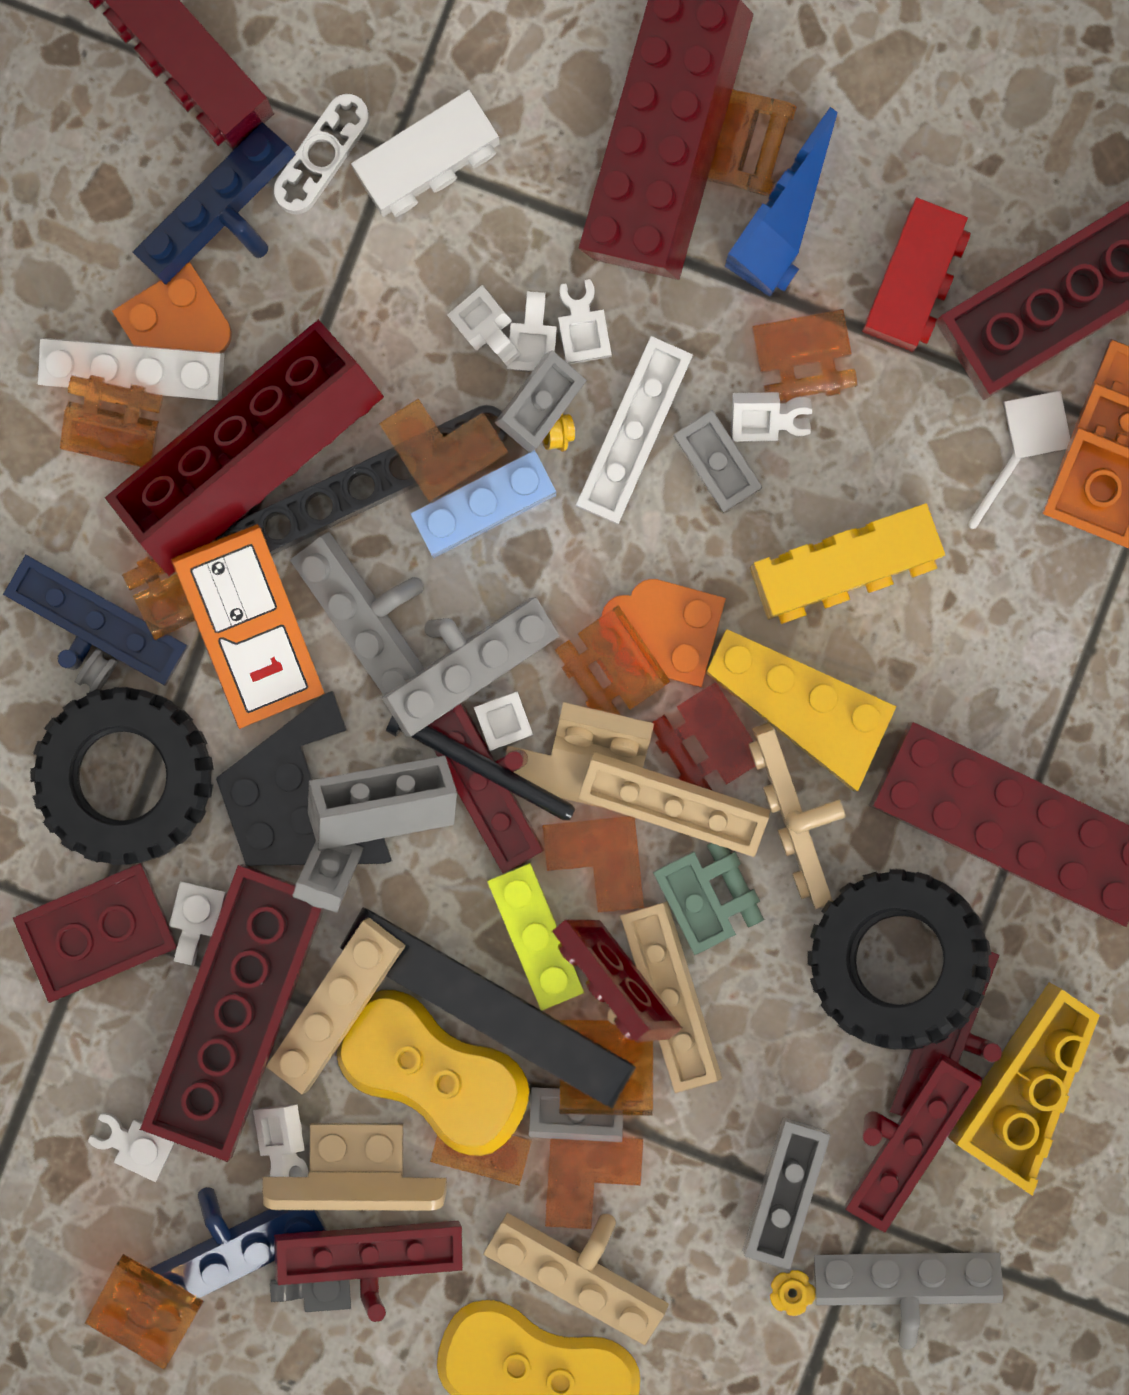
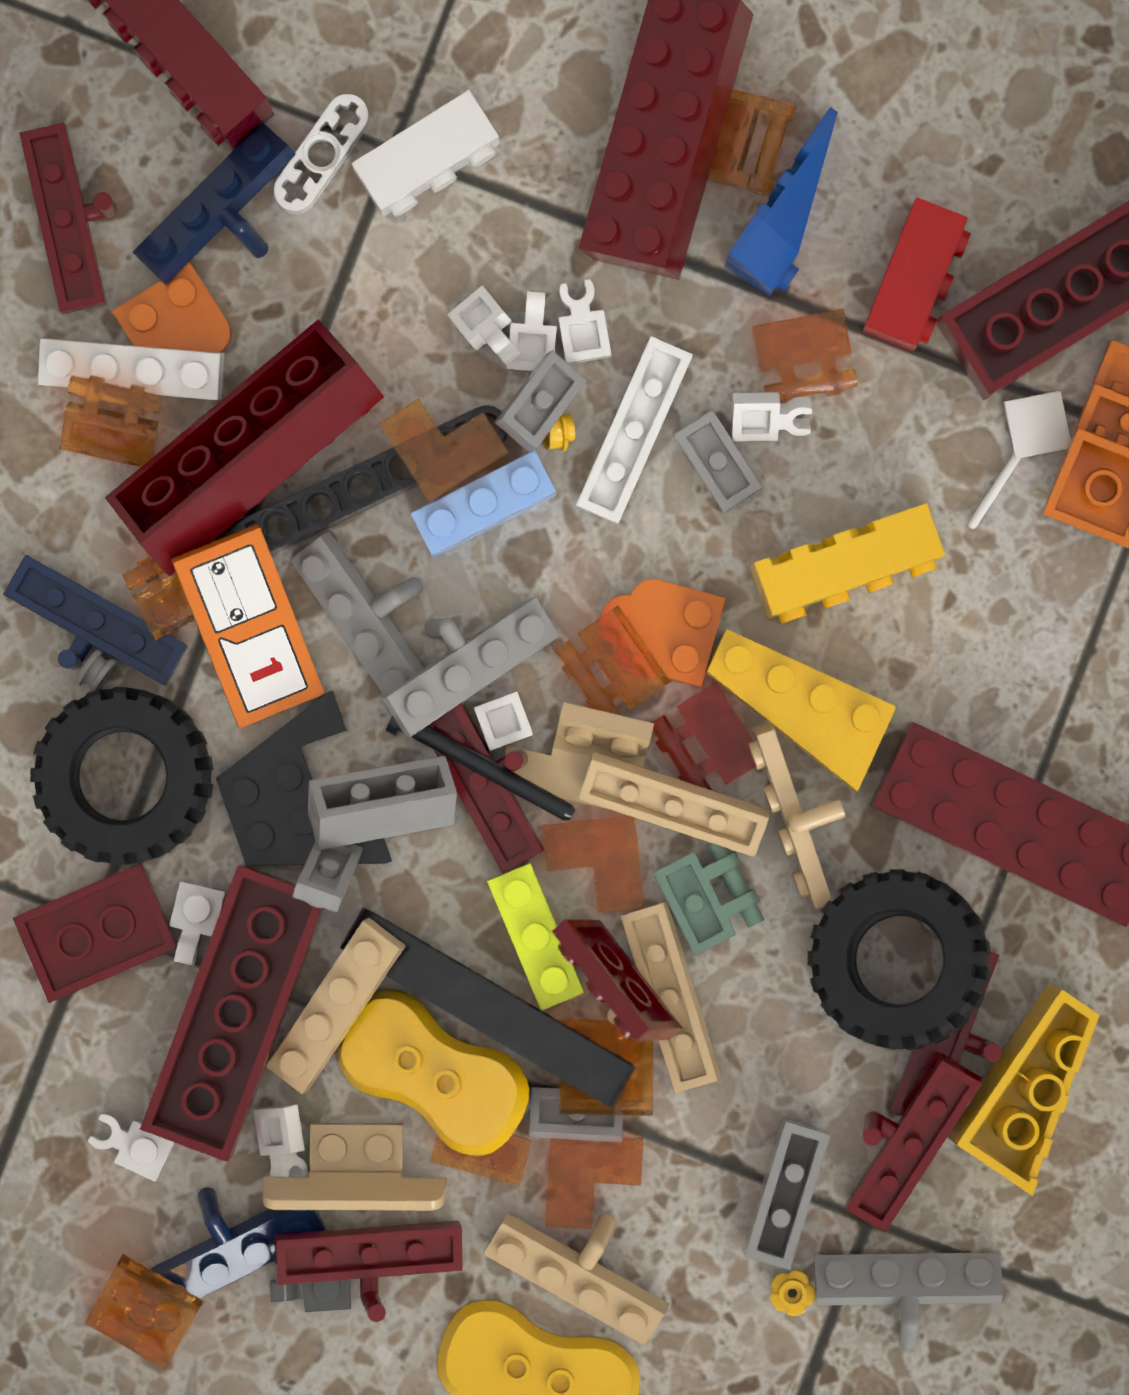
(65, 217): none -> dark red plate

